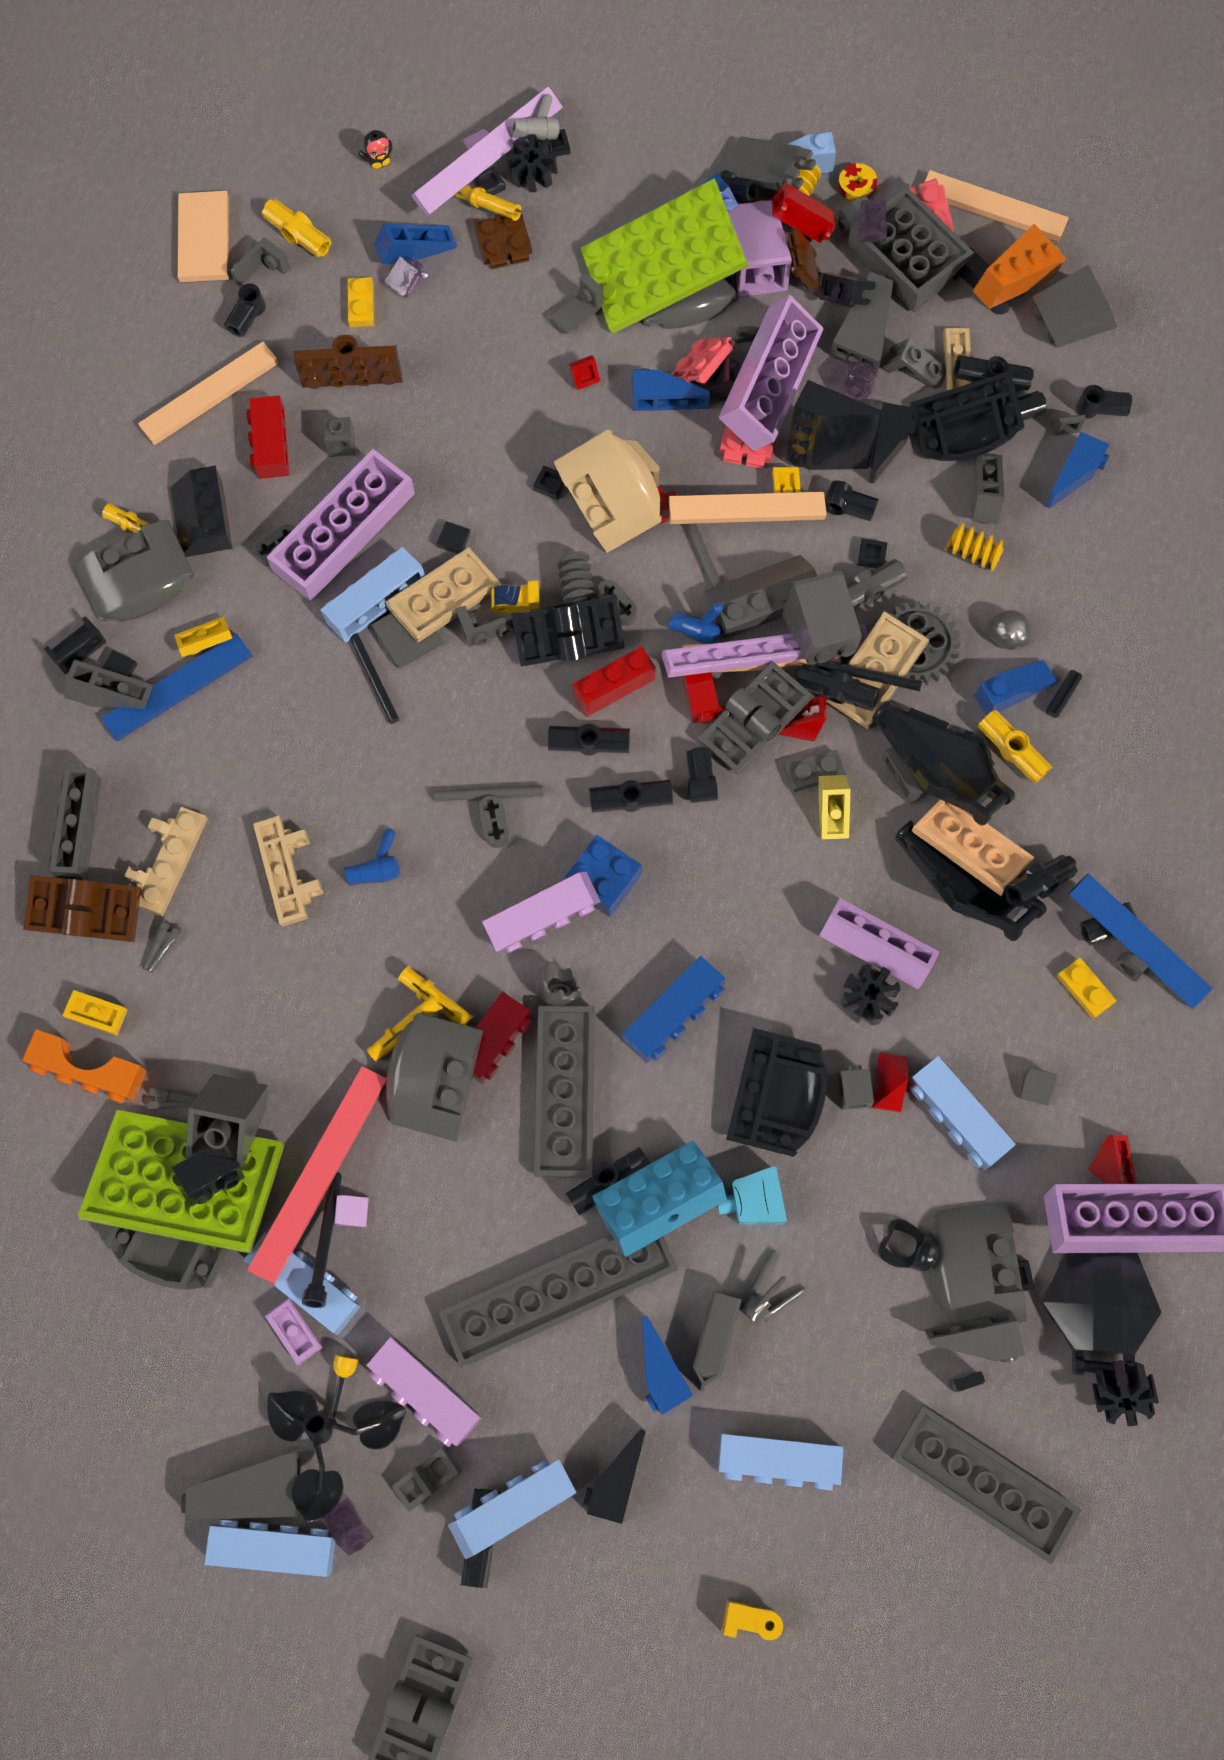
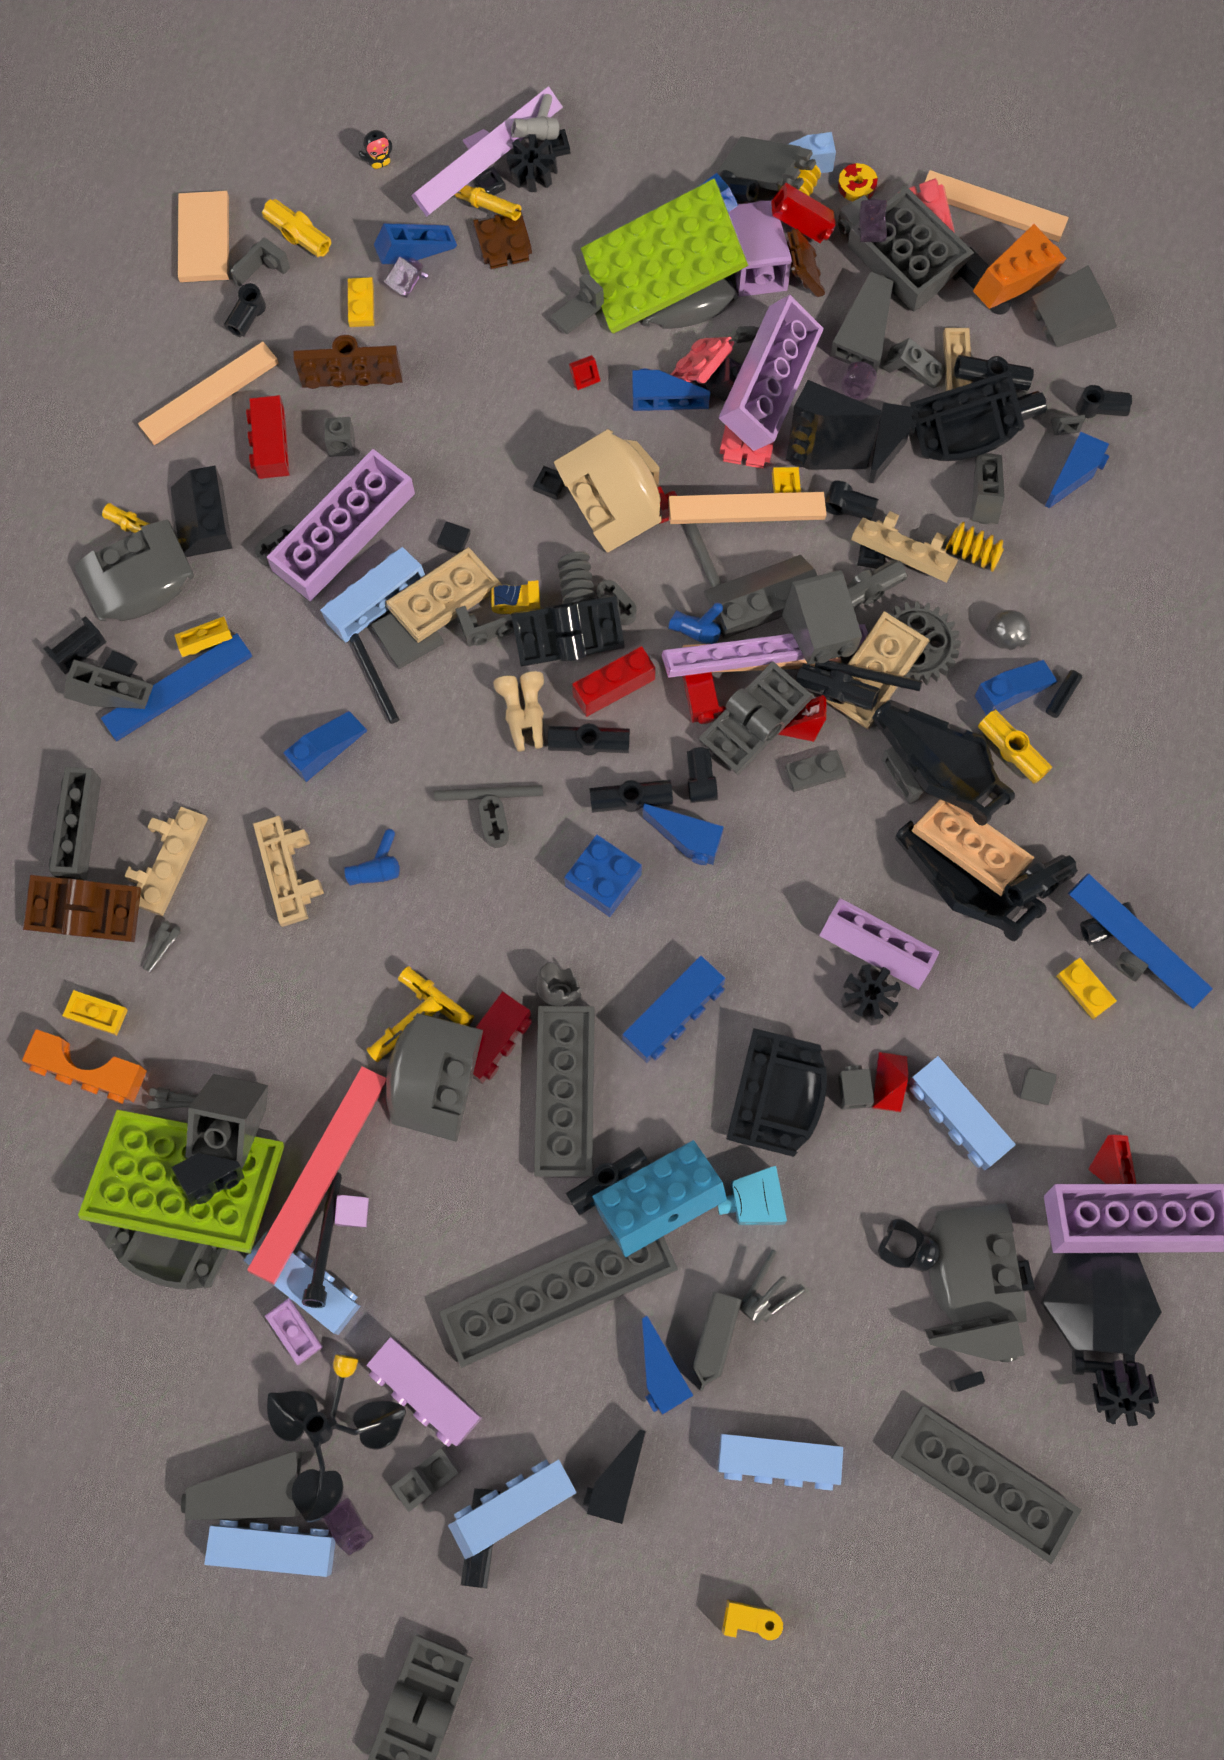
(323, 745): none -> blue slope
(524, 719): none -> tan piece
(541, 912): lavender brick -> none
(689, 835): none -> blue slope
(834, 806): light yellow slope -> none
(845, 289): black hinge -> none
(888, 541): none -> tan hinge

